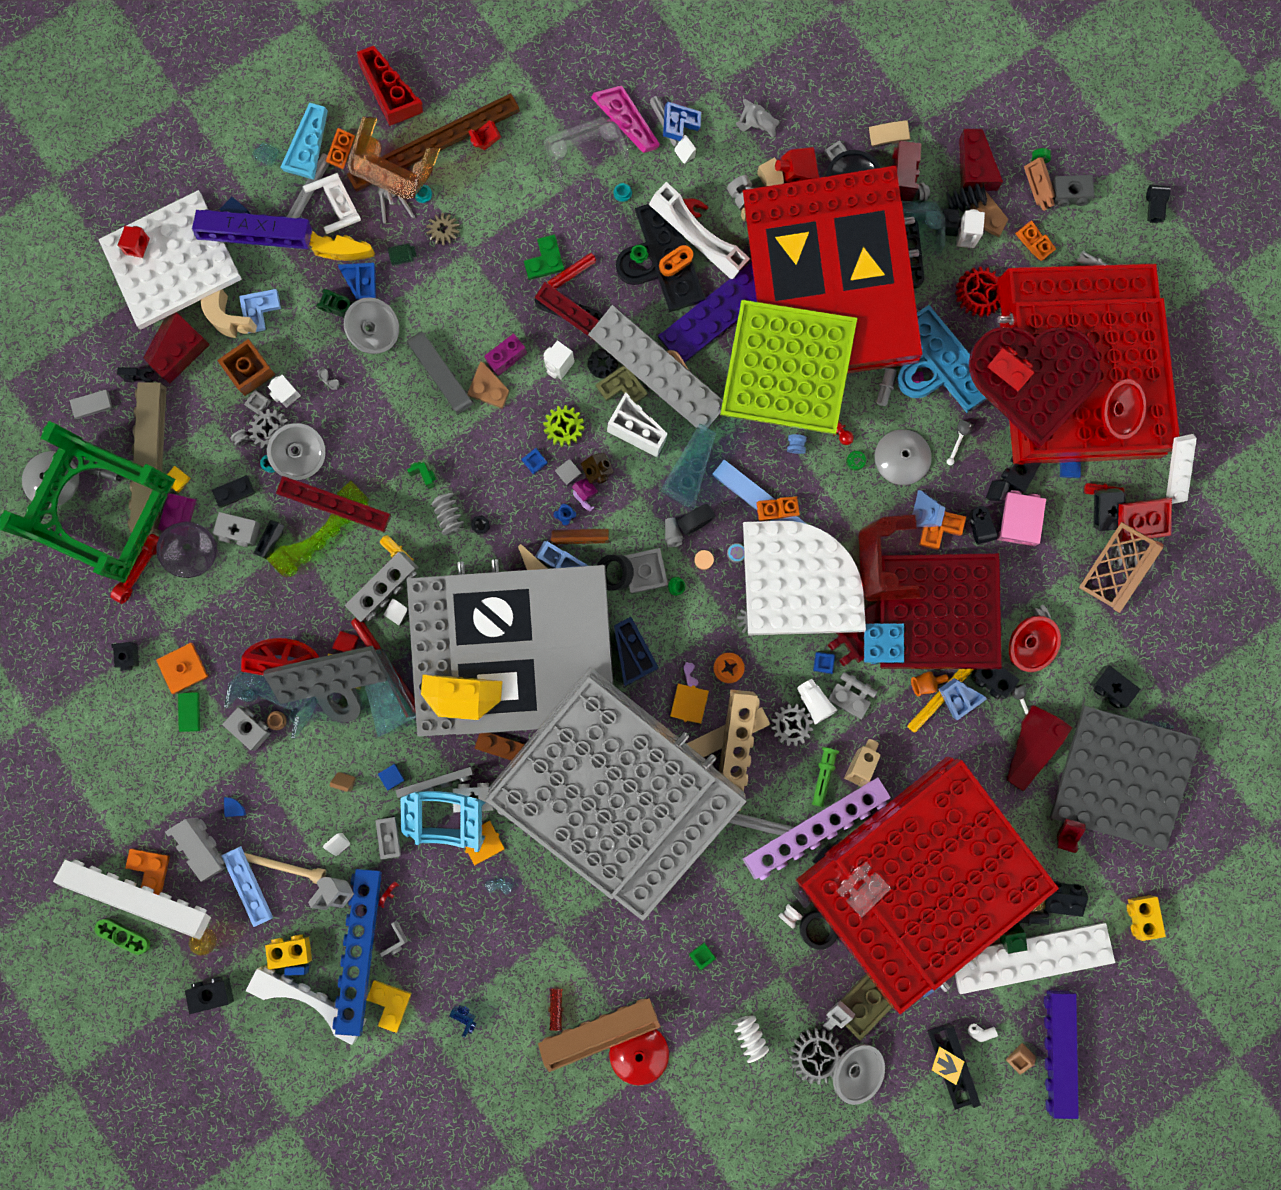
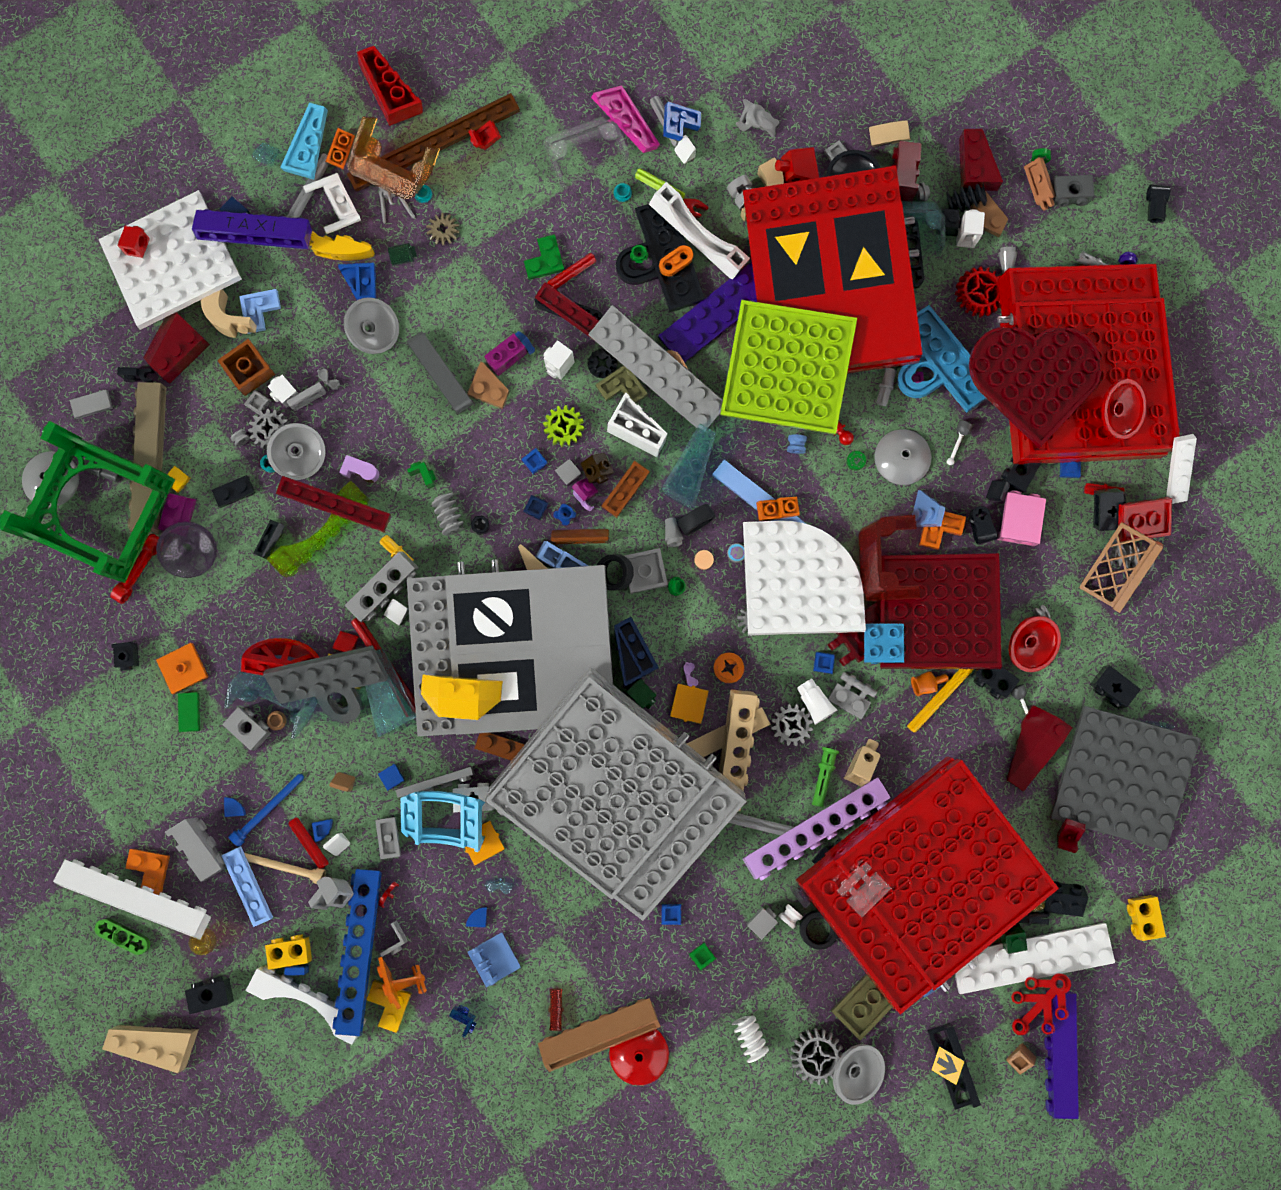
(155, 1046): none -> tan wedge
(238, 837): none -> blue piece
(247, 528): light grey brick -> none
(306, 397): none -> light grey tile
(308, 843): none -> red axle
(321, 829): none -> blue tile
(332, 303): dark green piece -> none
(359, 468): none -> lavender leg
(391, 986): none -> orange plate
(477, 918): none -> blue tile
(494, 959): none -> medium blue hinge
(525, 341): none -> blue tile
(536, 507): none -> dark blue tile
(625, 489): none -> dark orange plate
(642, 694): none -> dark green brick
(653, 181): none -> lime axle
(671, 914): none -> blue tile
(762, 922): none -> light grey brick
(838, 1015): light grey plate -> none
(960, 698): medium blue wing -> none
(980, 1034): white arm -> none
(1007, 257): none -> light grey cone
(1011, 368): red bracket -> none
(1037, 243): orange slope -> none
(1044, 1002): none -> red plant
(1128, 258): none -> dark purple plate

